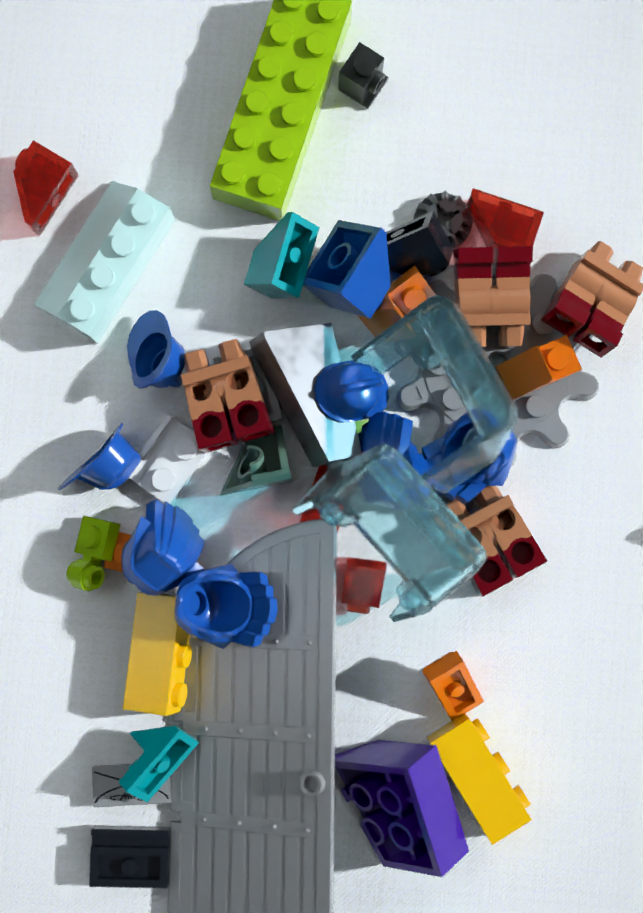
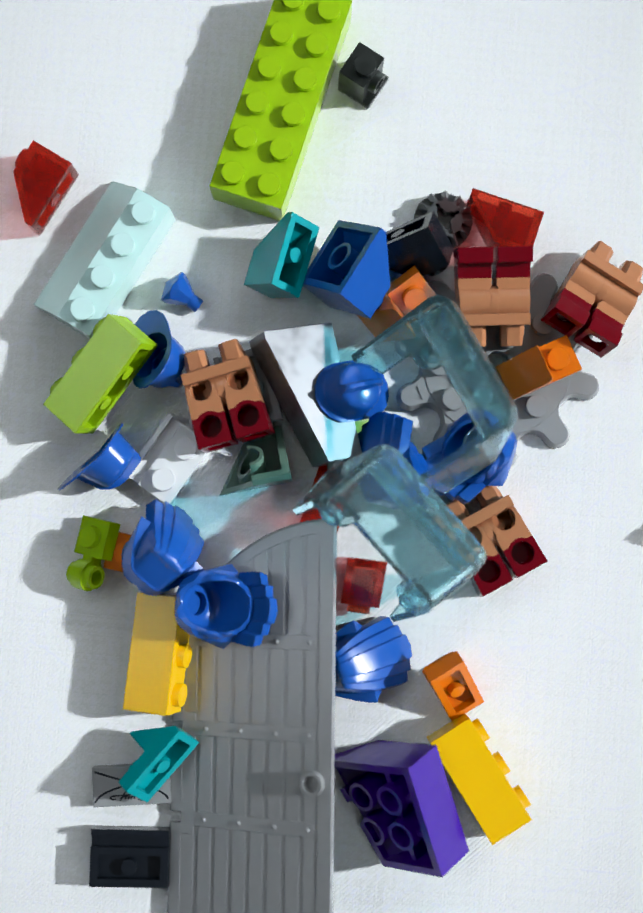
(99, 374): none -> lime brick
(179, 292): none -> blue rock
(370, 659): none -> blue hair

